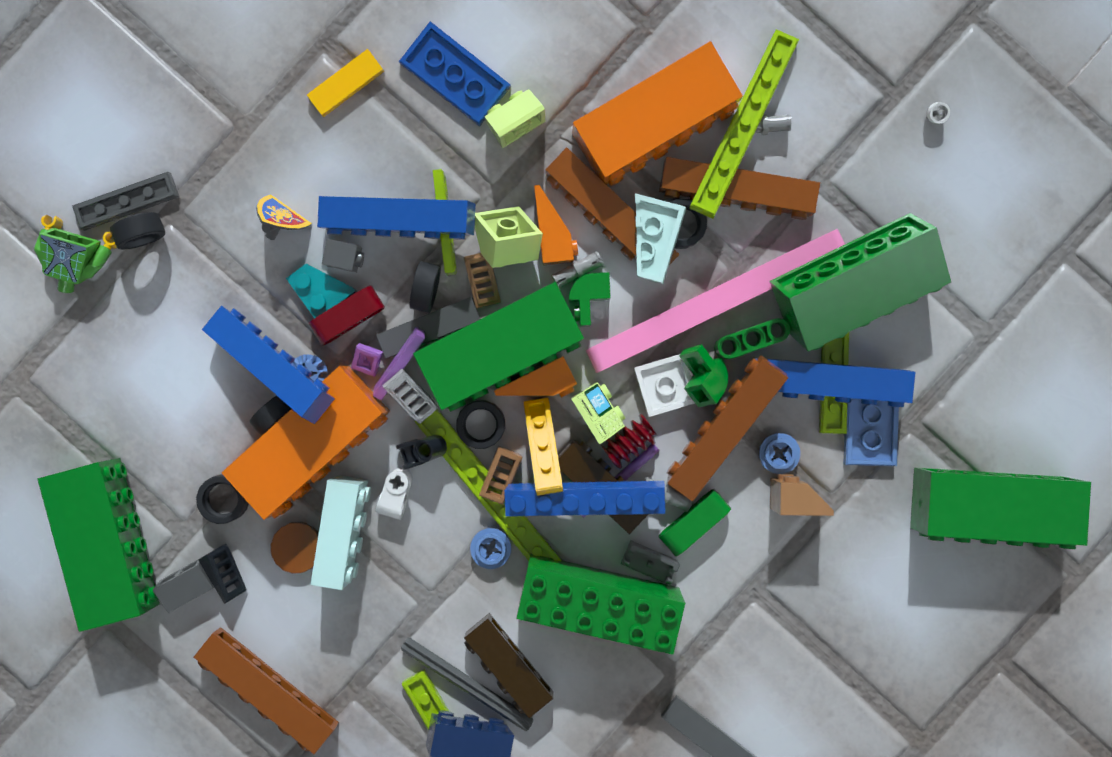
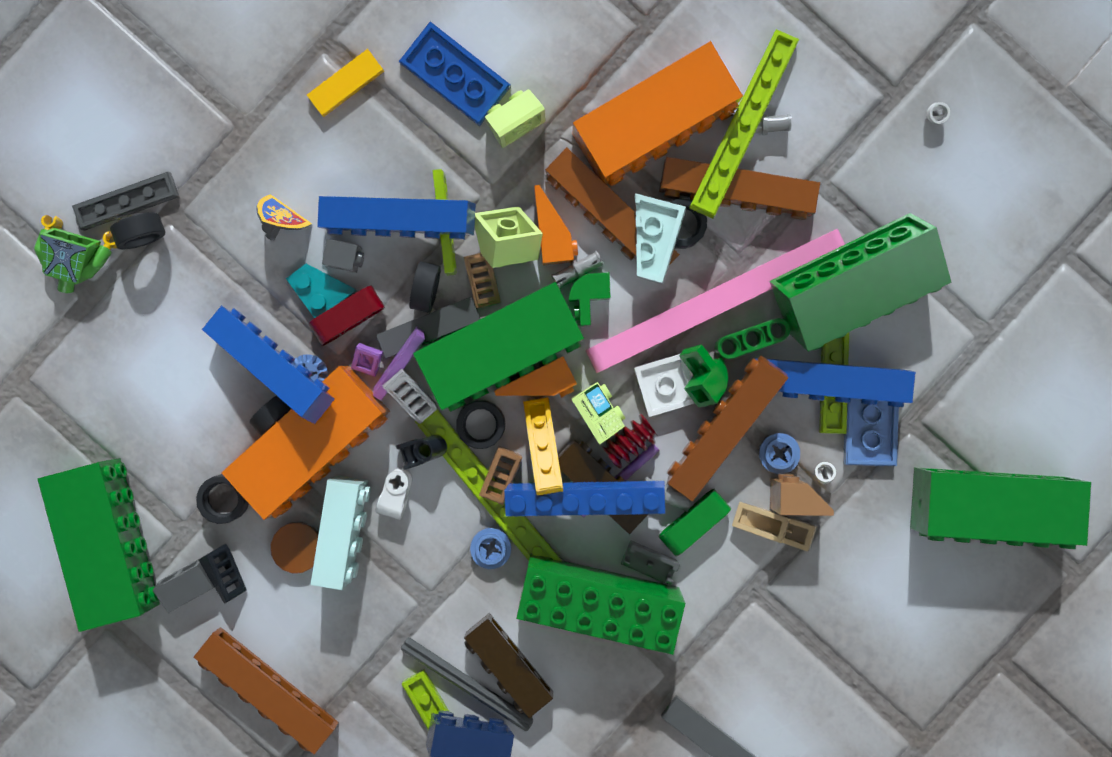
(774, 526): none -> tan slope
(829, 470): none -> white hinge

